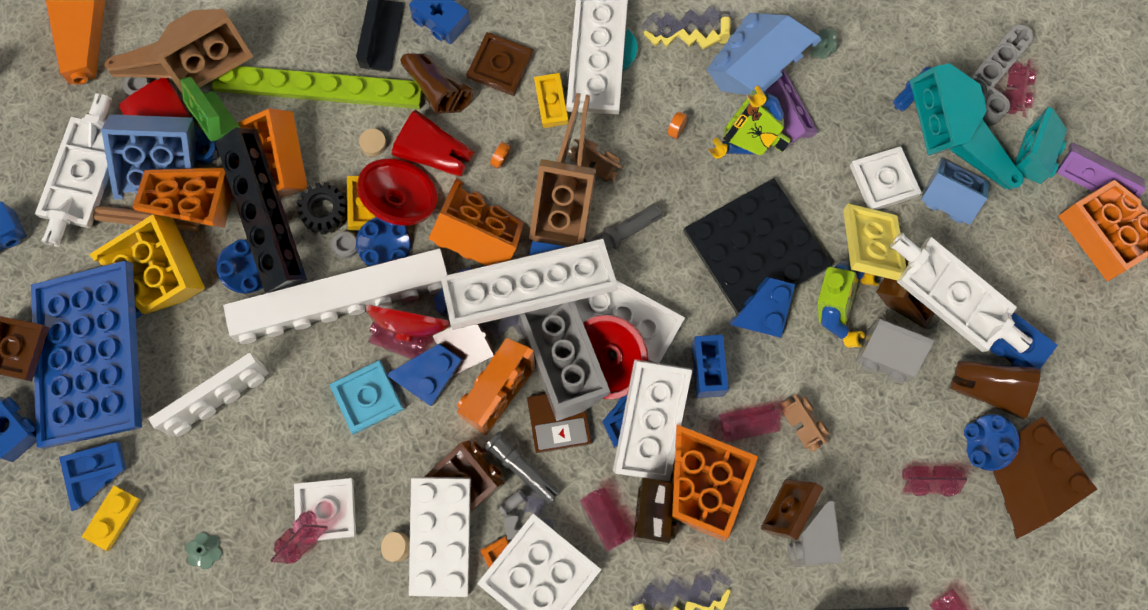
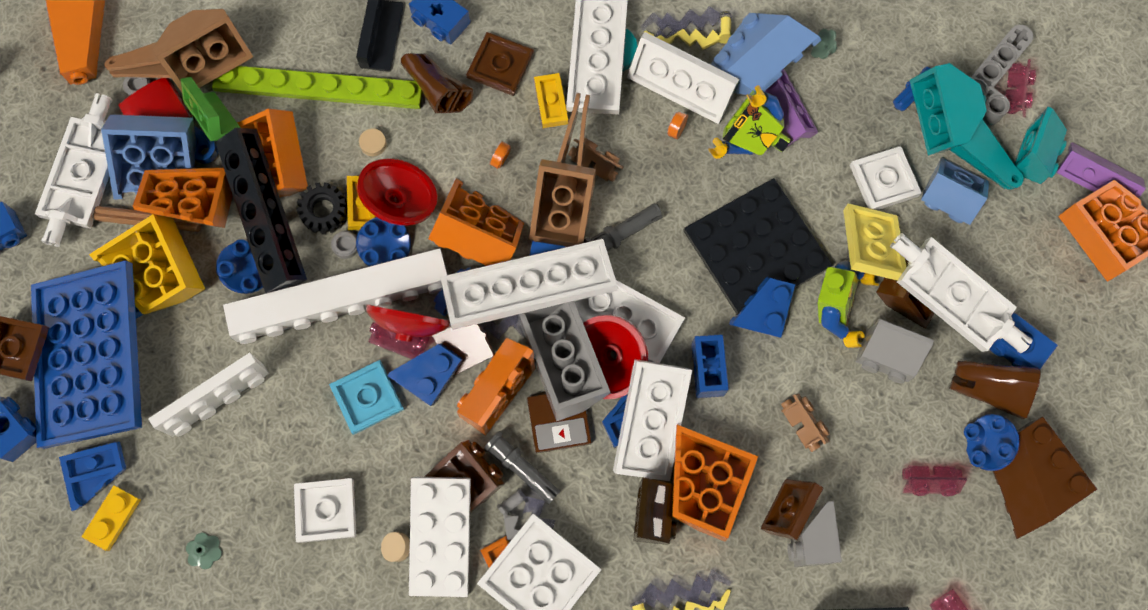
(298, 539): clear pink hinge -> none
(431, 146): red piece -> none
(605, 519): clear pink hinge -> none
(682, 78): none -> white plate
(749, 422): clear pink hinge -> none

